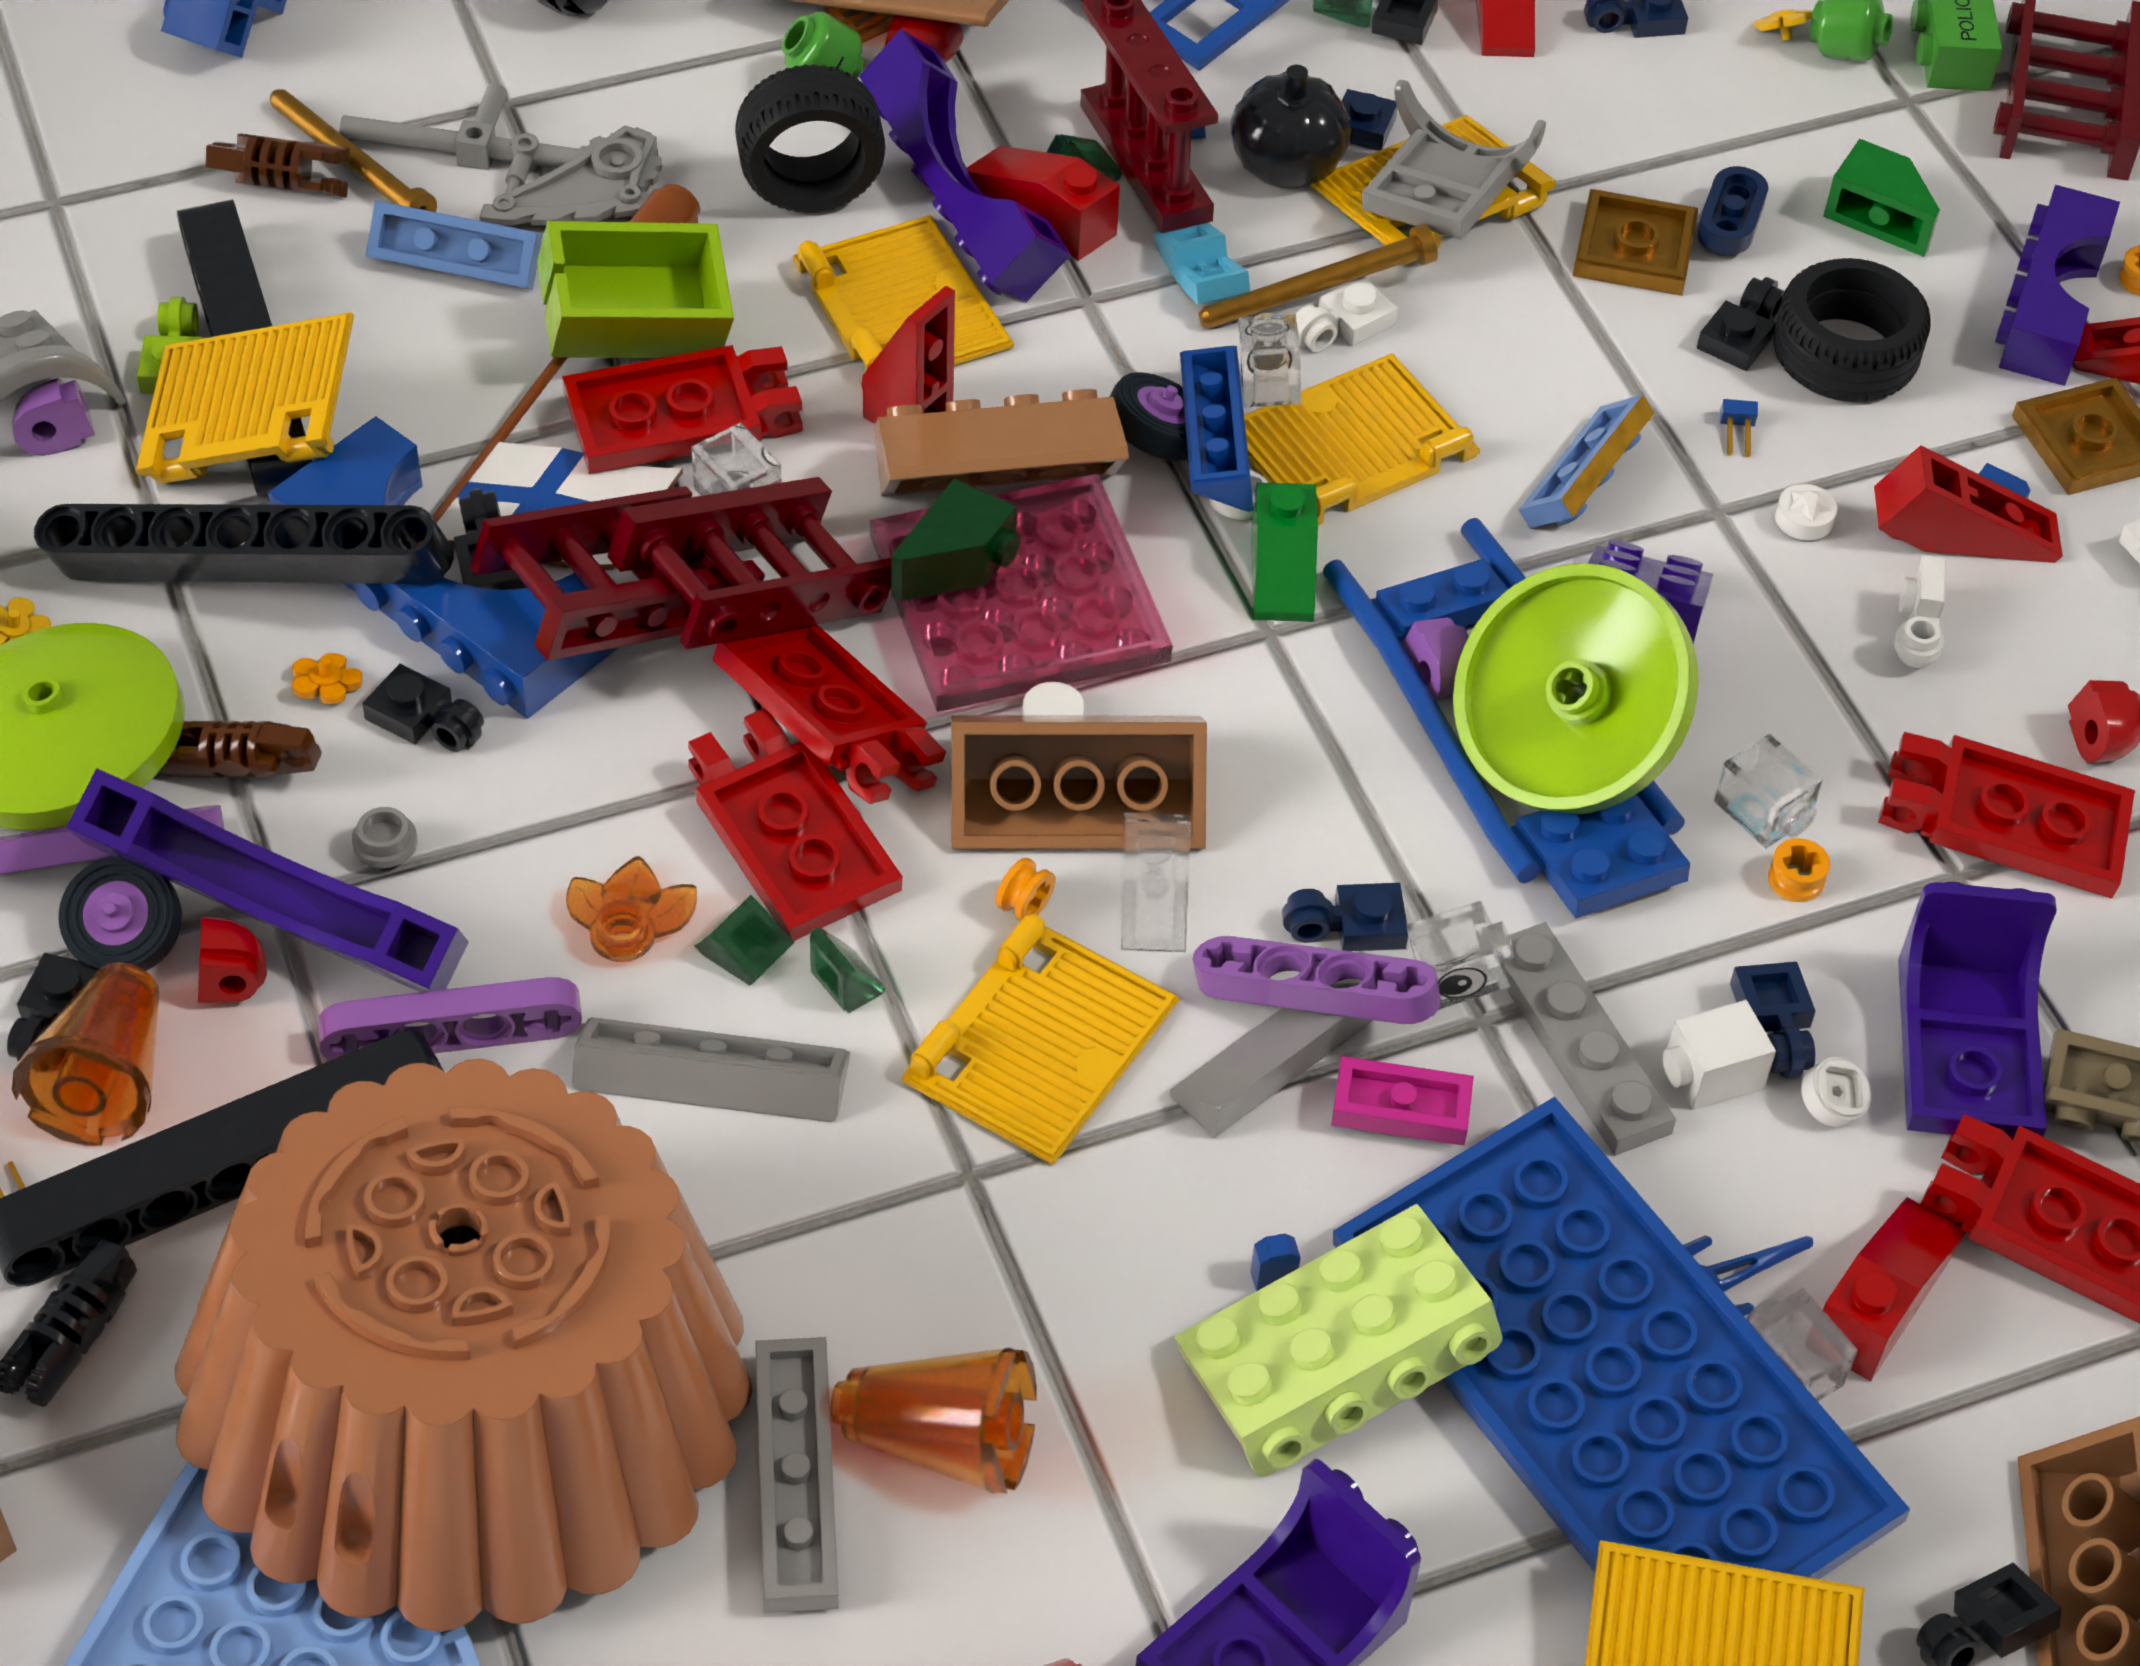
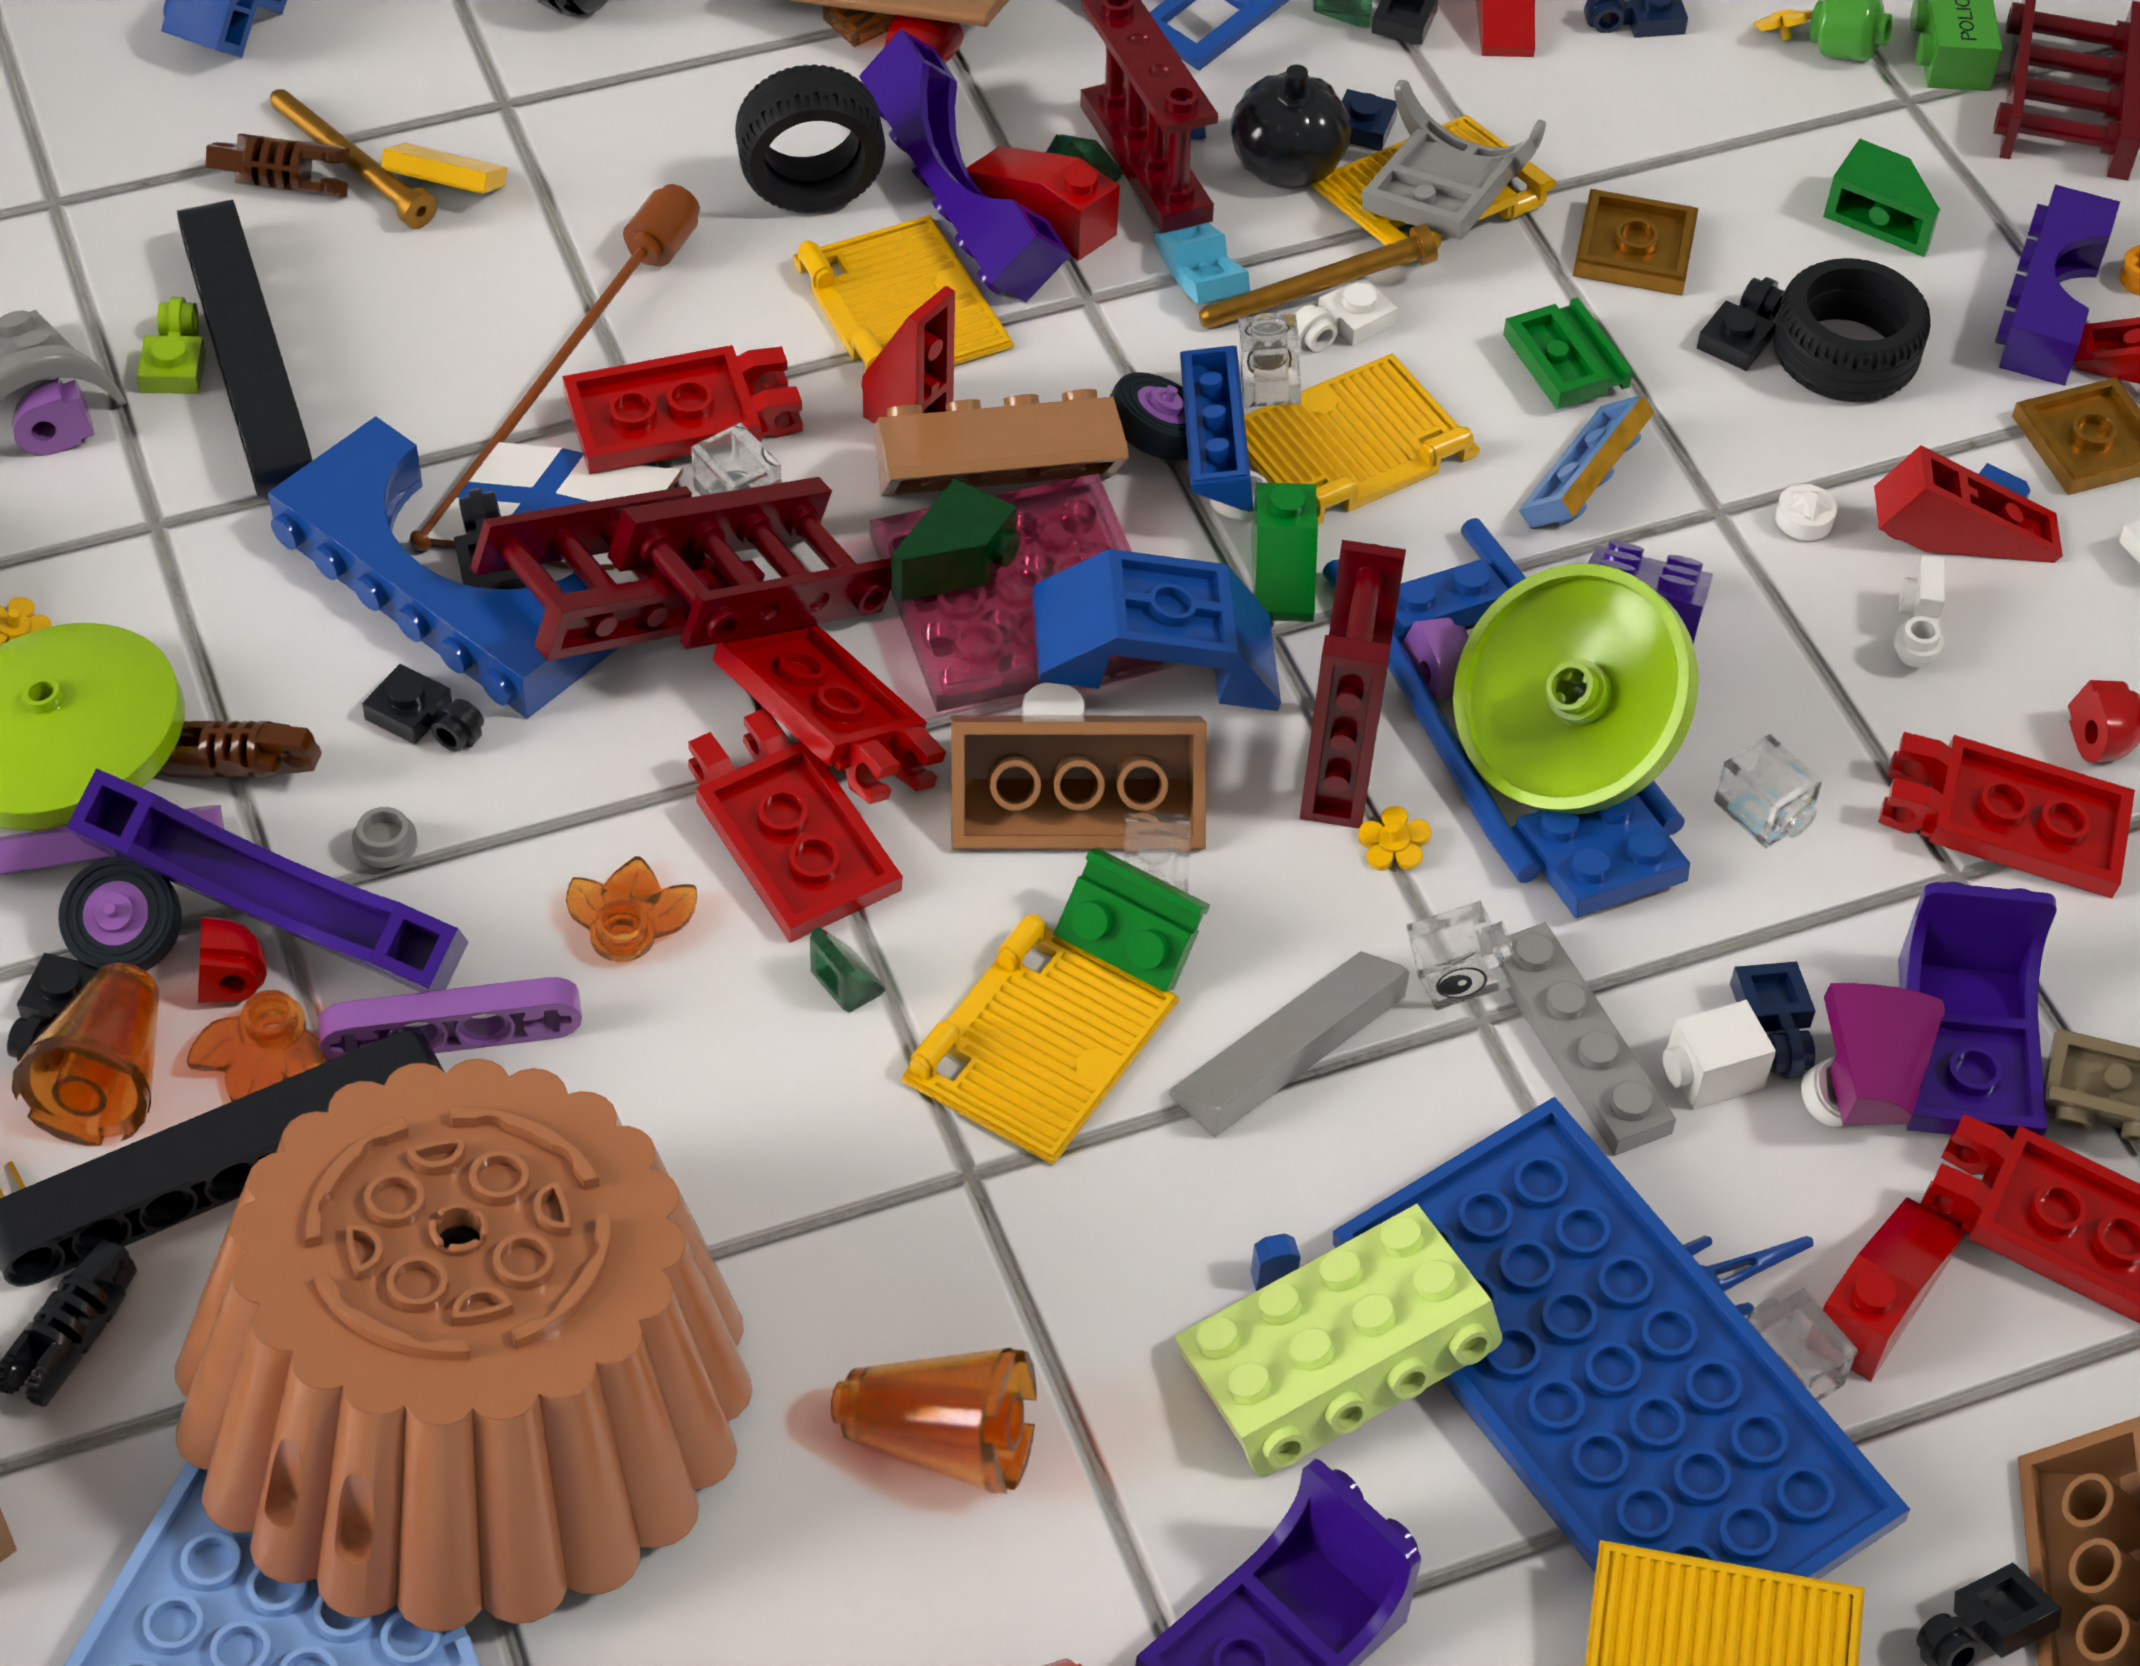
(150, 542): black beam -> none
(239, 393): yellow window -> none
(255, 1054): none -> clear orange plate
(327, 679): light orange plant -> none
(443, 168): none -> yellow tile
(454, 245): medium blue plate -> none
(585, 186): light grey bar -> none
(633, 289): lime piece -> none
(710, 1069): light grey slope -> none
(745, 941): clear green slope -> none
(796, 1475): light grey plate -> none
(823, 41): bright green head -> none
(1025, 889): light orange bush -> none
(1131, 919): none -> green plate
(1157, 613): none -> blue slope
(1352, 683): none -> dark red fence
(1364, 914): dark blue plate -> none
(1389, 989): medium lavender beam -> none
(1394, 840): none -> yellow plant
(1402, 1100): dark pink plate -> none
(1567, 353): none -> green plate
(1732, 210): dark blue plate -> none
(1738, 413): blue piece -> none
(1787, 881): light orange bush -> none
(1881, 1049): none -> magenta slope

